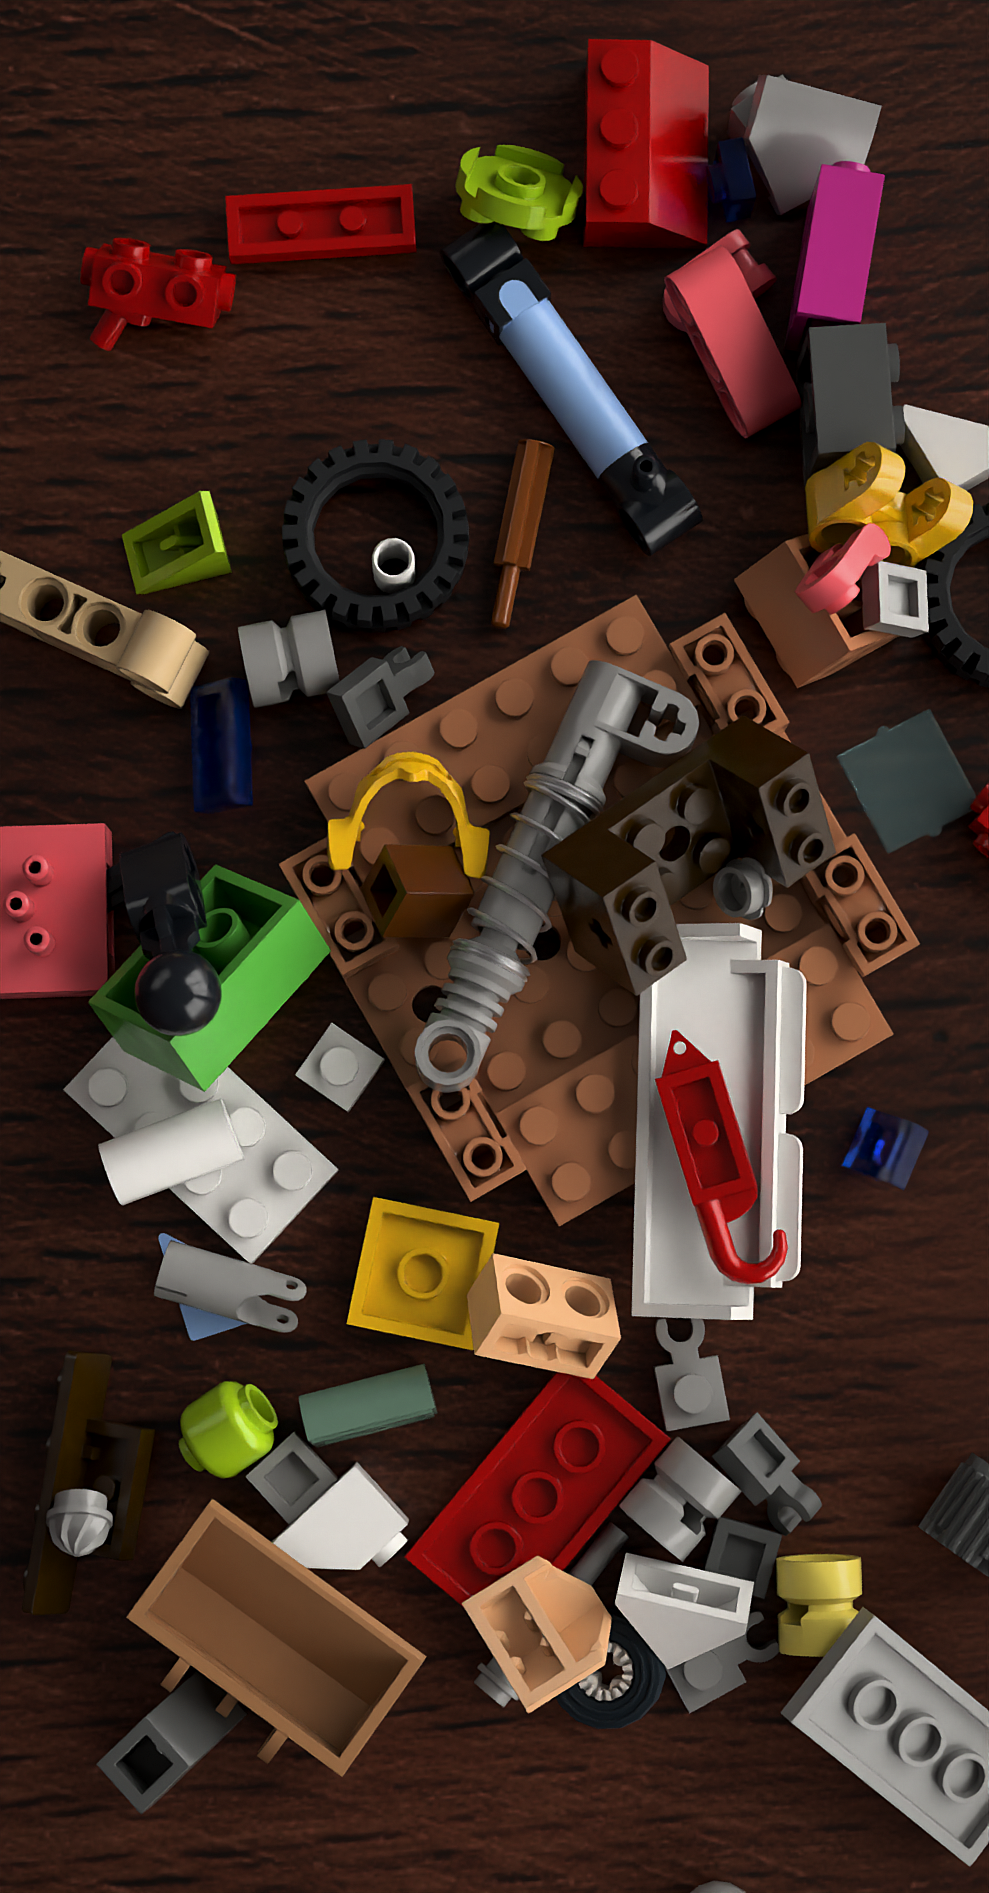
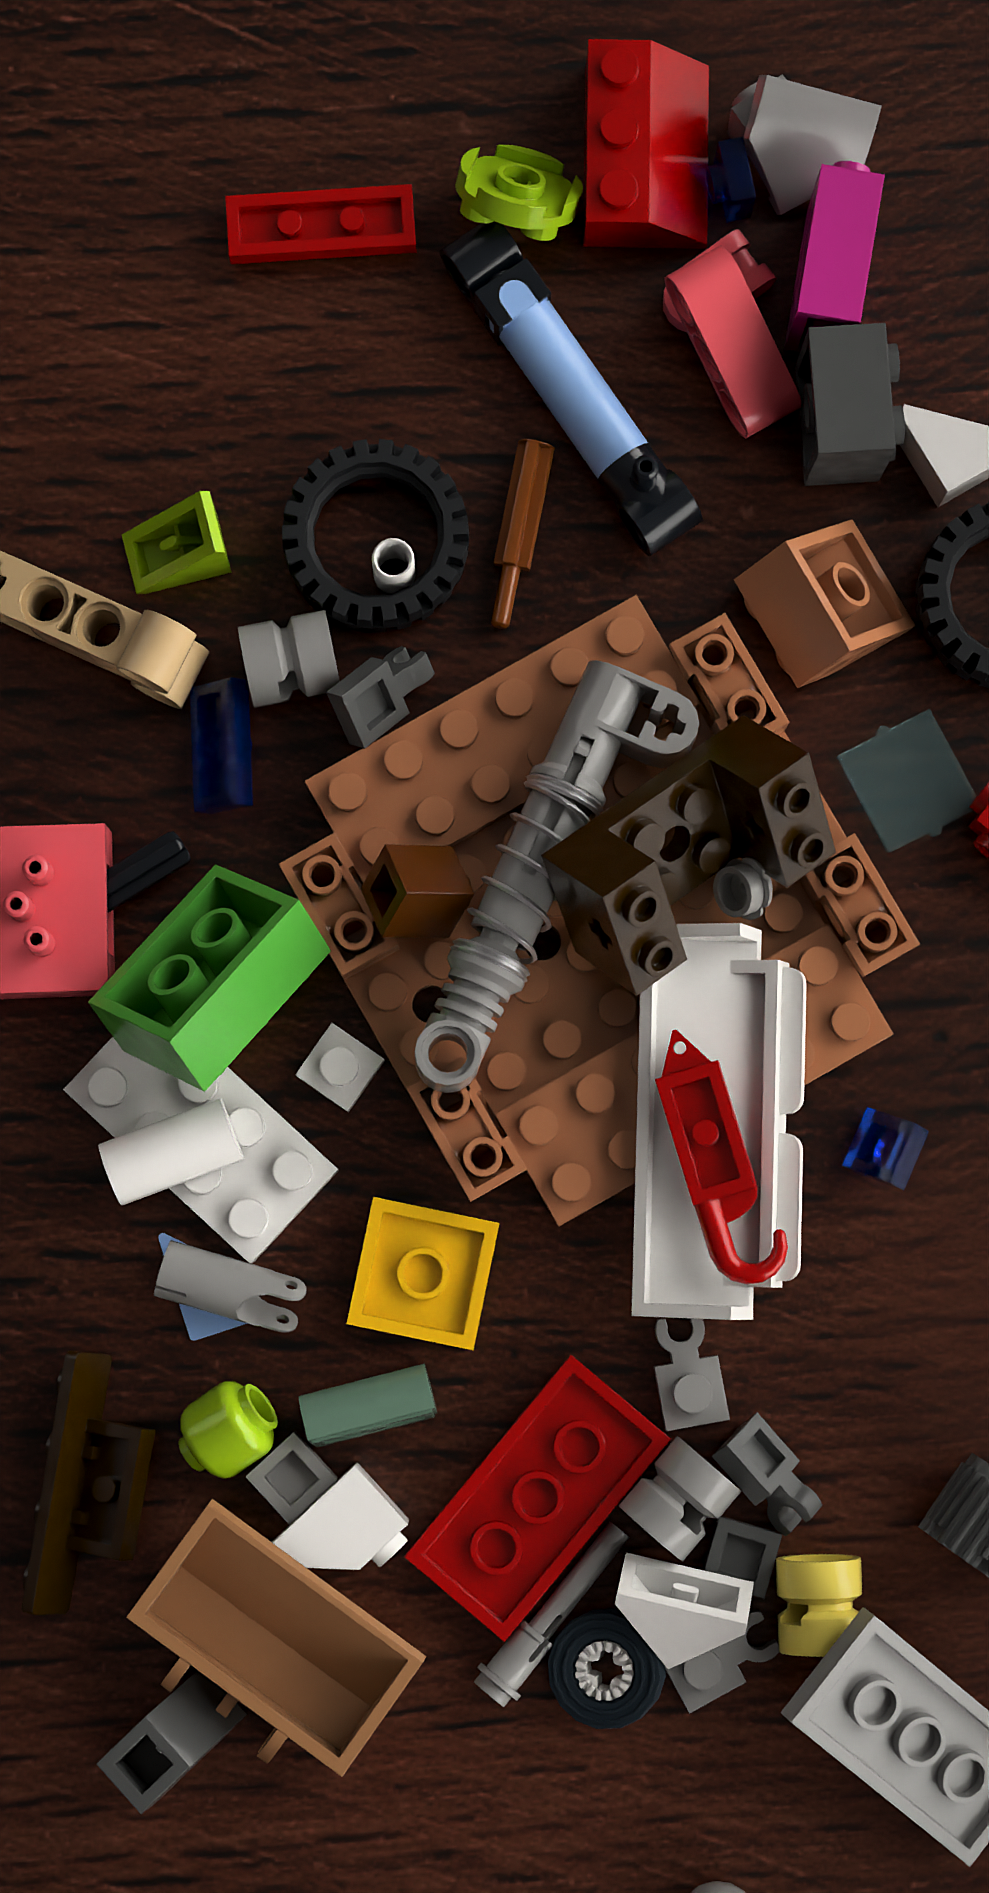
(79, 1521): light grey plate -> none
(148, 284): red brick -> none
(165, 903): black beam -> none
(412, 768): yellow helmet -> none
(542, 1629): light nougat slope -> none
(543, 1316): light nougat brick -> none
(835, 571): coral plate -> none
(866, 490): yellow piece -> none
(895, 599): light grey plate -> none

